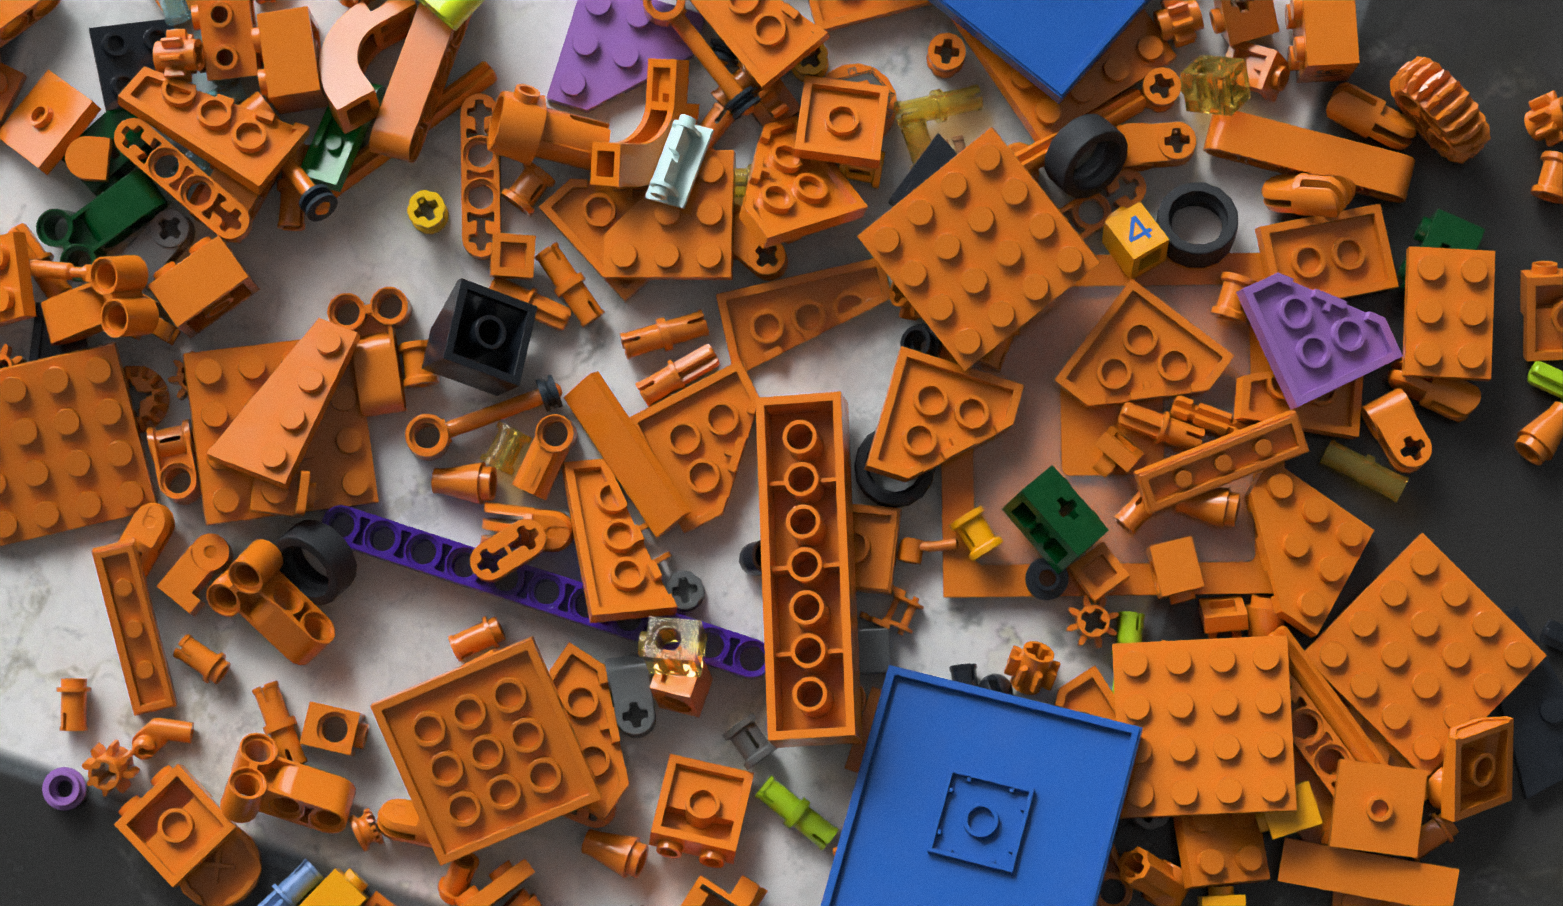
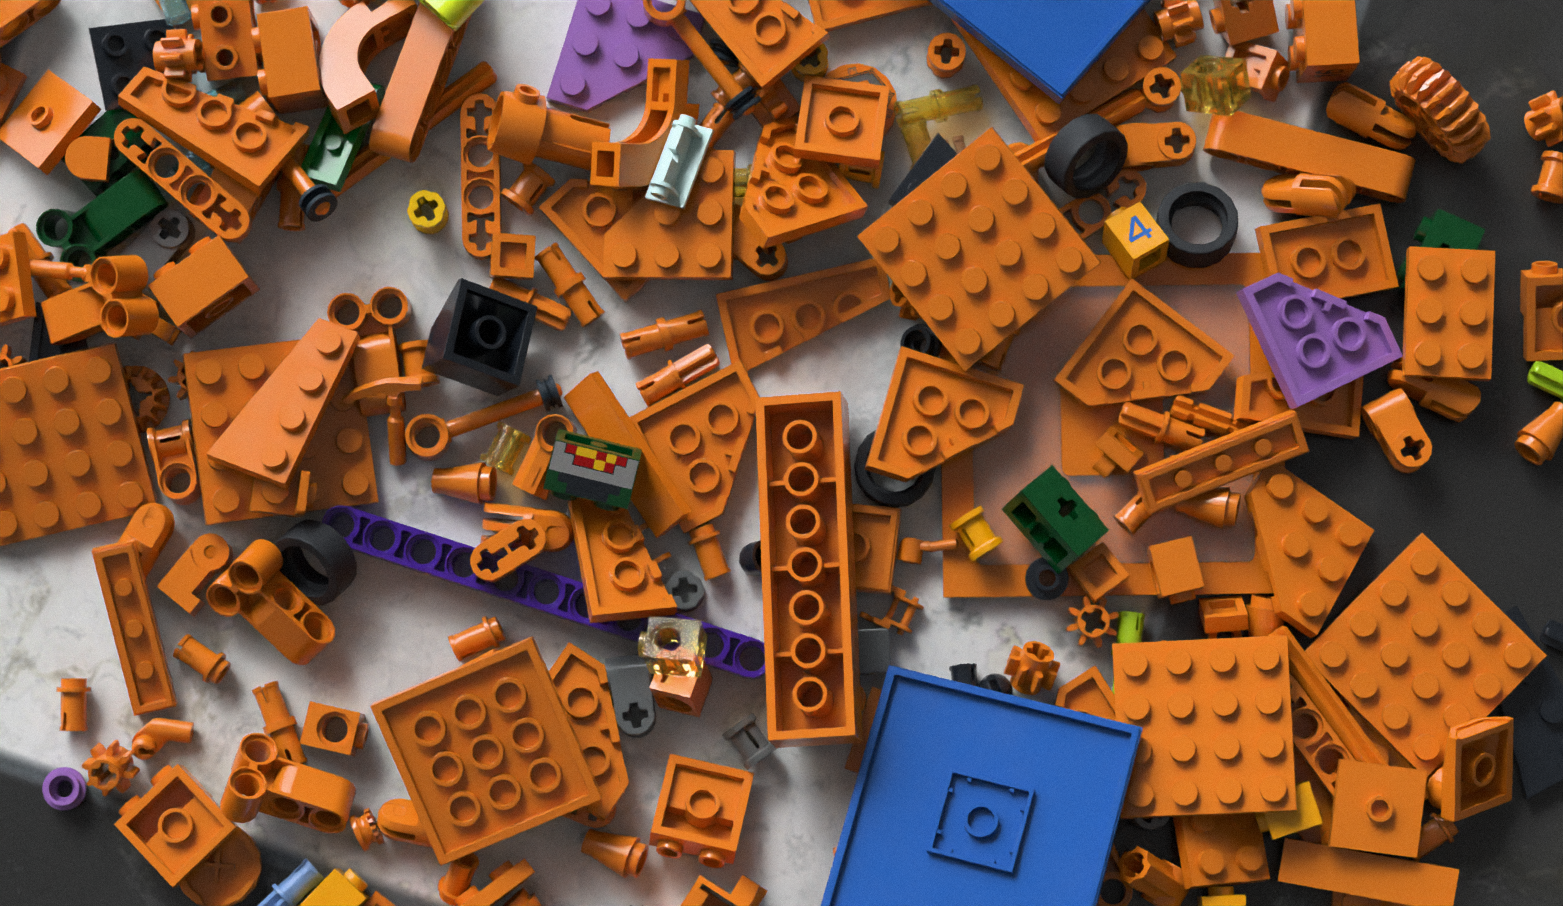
(394, 398): none -> orange piece
(592, 470): none -> brick
(709, 551): none -> orange pin
(796, 813): lime pin -> none
(1228, 303): orange bush -> none
(1364, 470): clear yellow pin -> none

